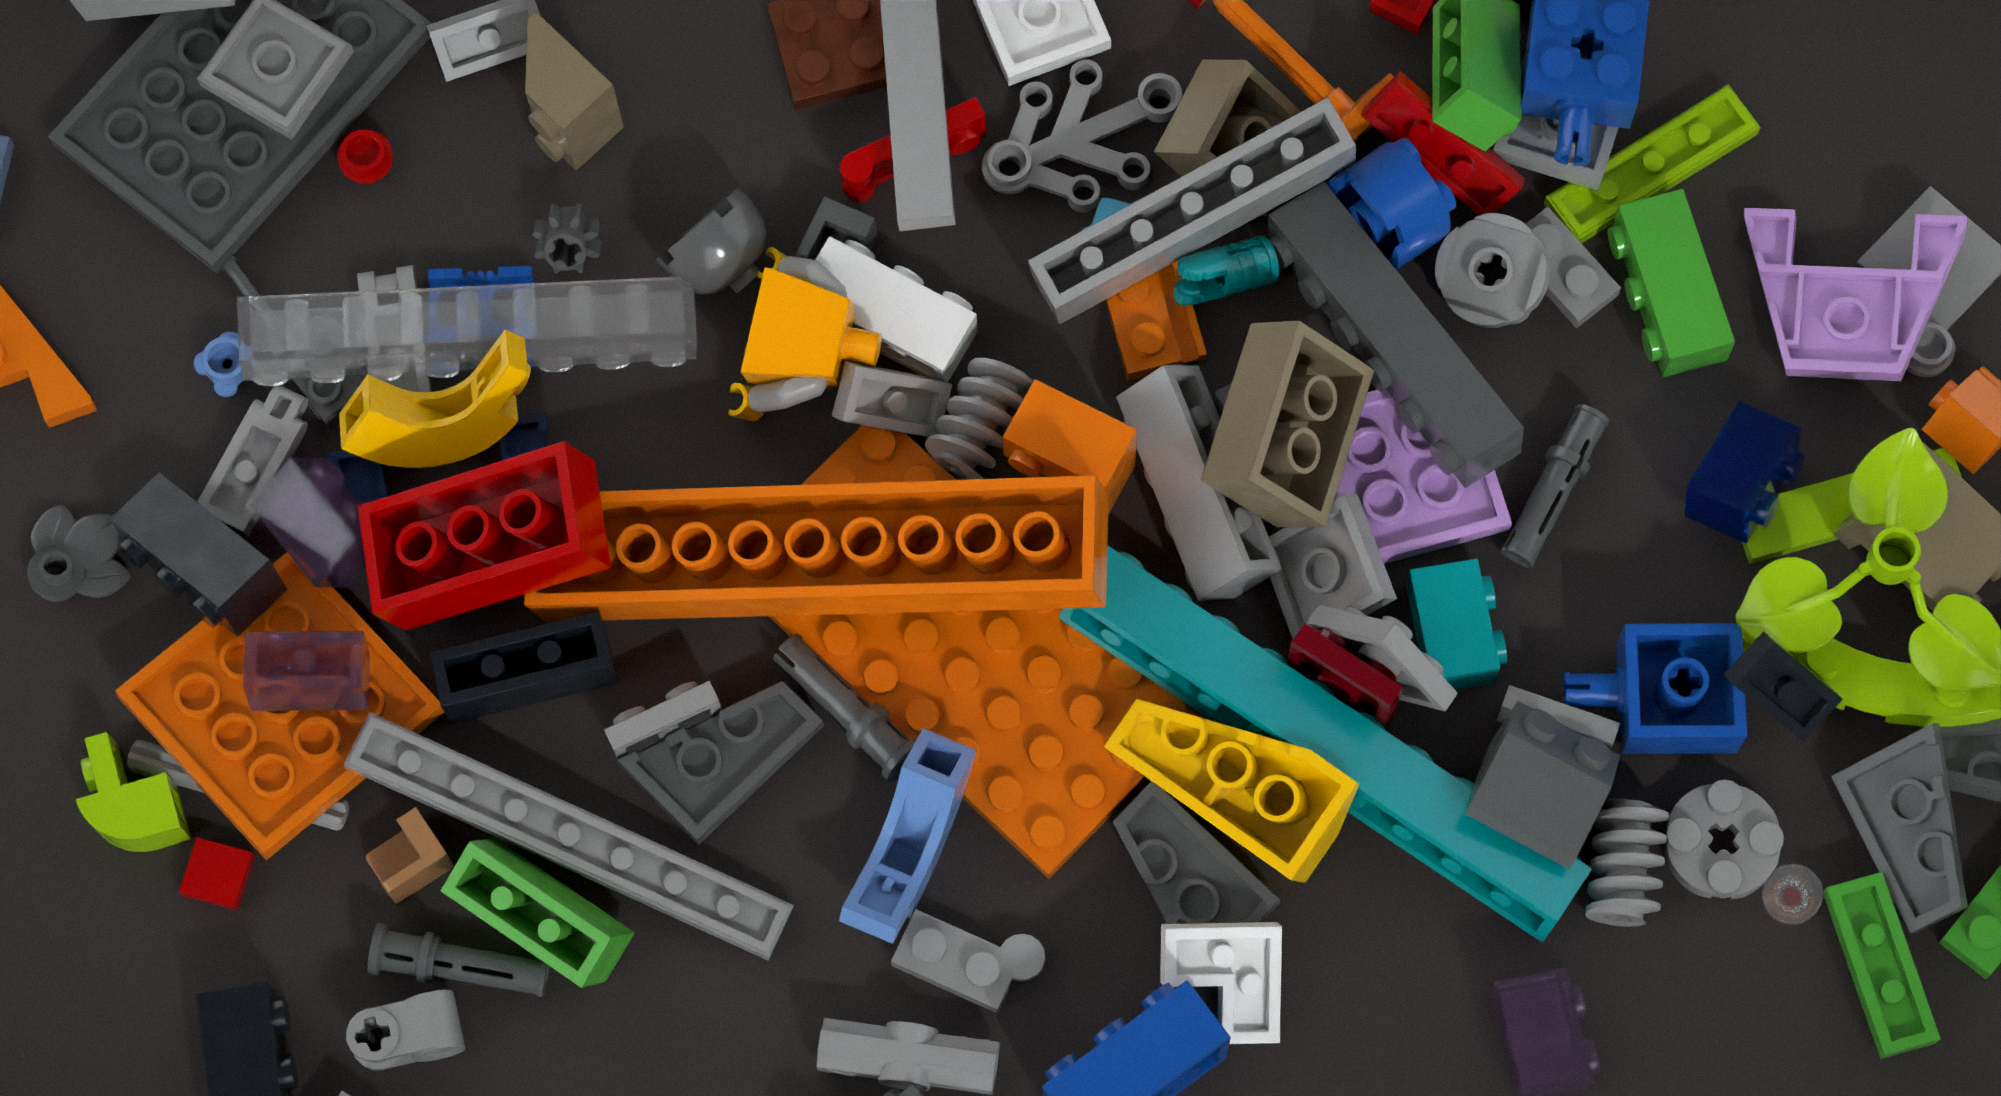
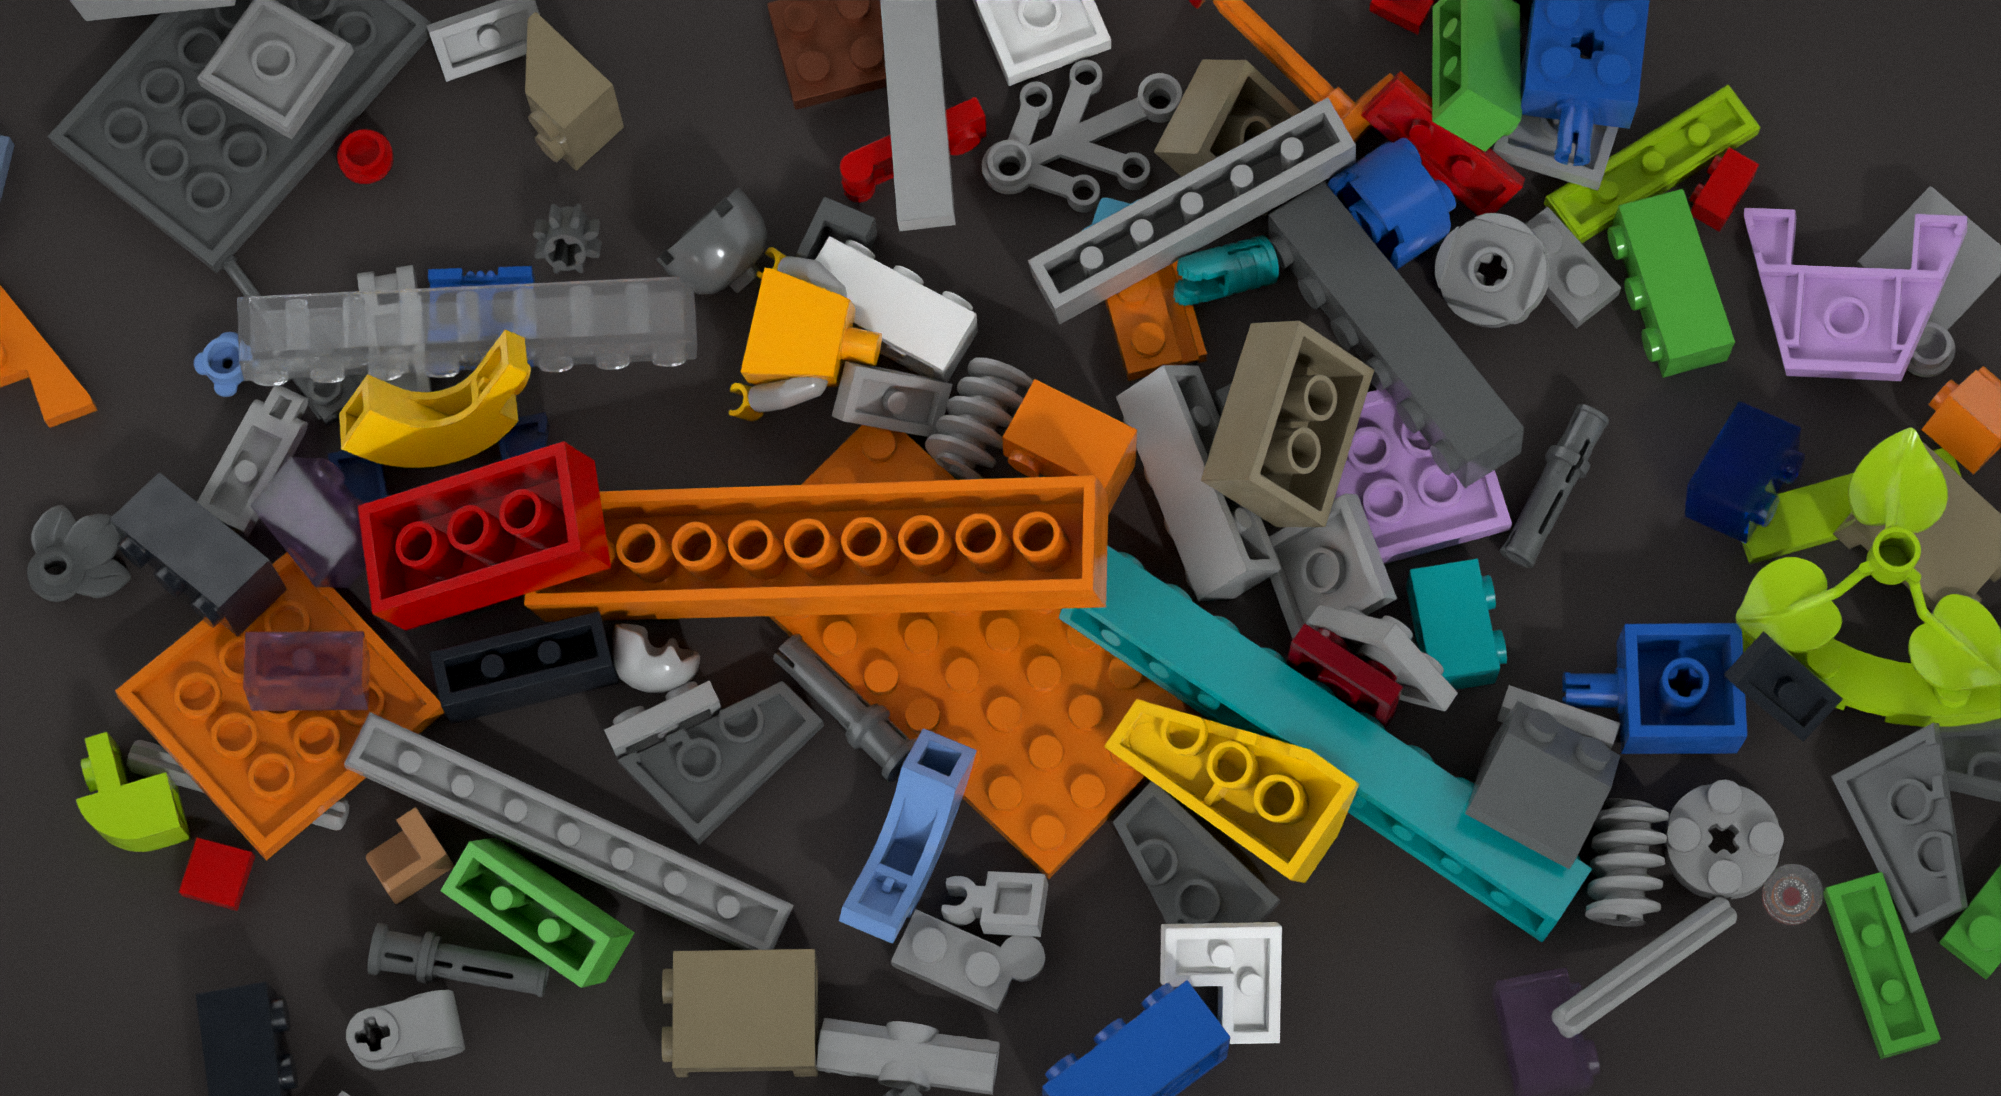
(647, 666): none -> light grey hair
(742, 1011): none -> dark tan panel
(1007, 904): none -> light grey plate
(1644, 967): none -> light grey axle
(1724, 188): none -> red piece

